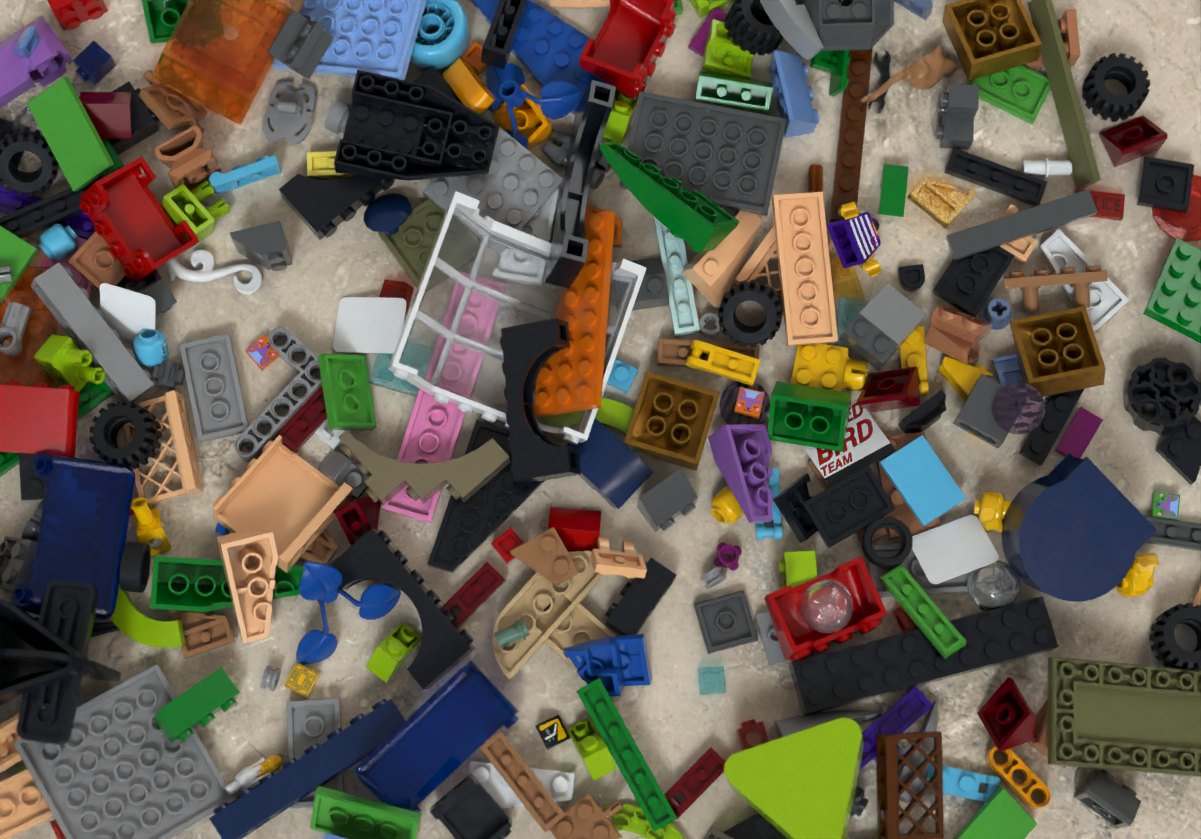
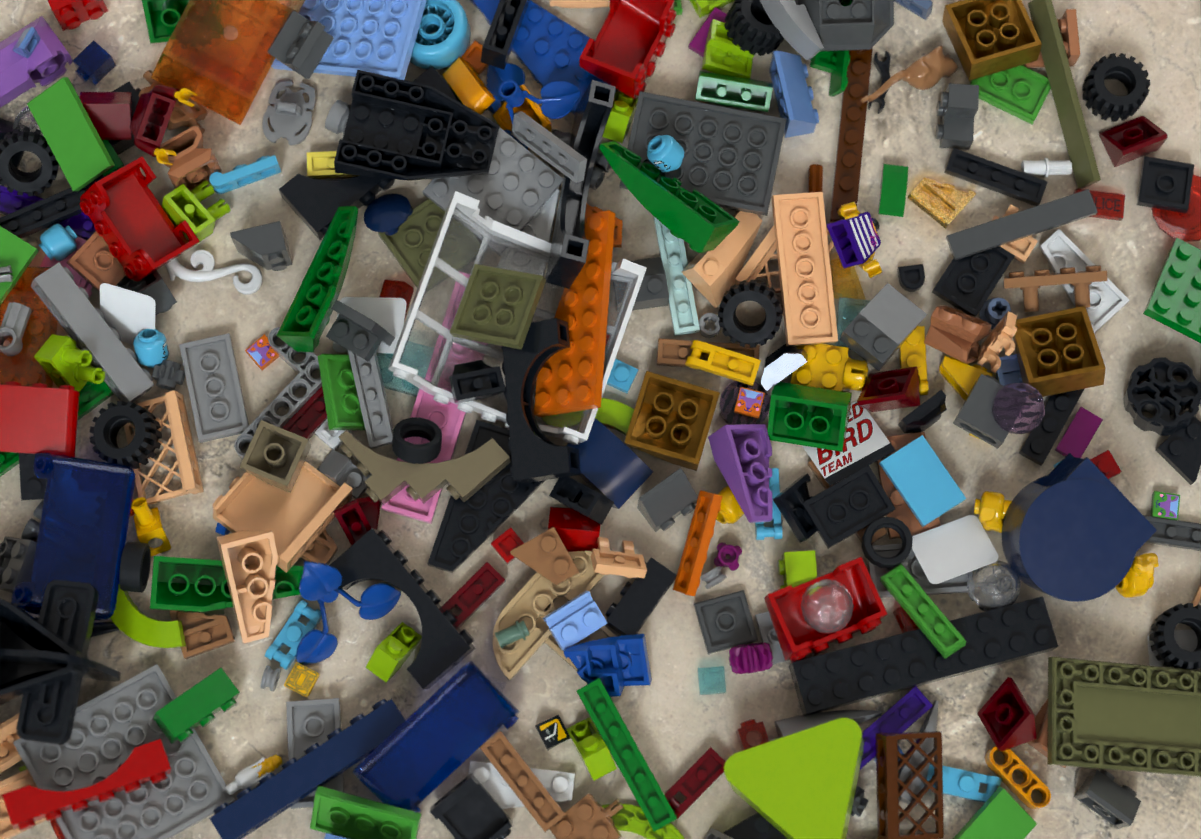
(33, 804): none -> red arch
(152, 119): none -> dark red torso
(276, 456): none -> dark tan slope
(293, 633): none -> medium azure plate
(321, 284): none -> green wedge
(357, 332): none -> dark grey bracket
(372, 400): none -> light grey plate
(416, 452): none -> black tyre
(475, 381): none -> black slope
(498, 306): none -> olive plate
(549, 147): none -> light grey plate
(575, 620): none -> light blue plate
(582, 499): none -> black brick
(665, 153): none -> medium azure head
(697, 543): none -> orange plate
(750, 658): none -> magenta gear
(781, 364): none -> slope
(999, 337): none -> light nougat plate
(1106, 464): none -> red plate

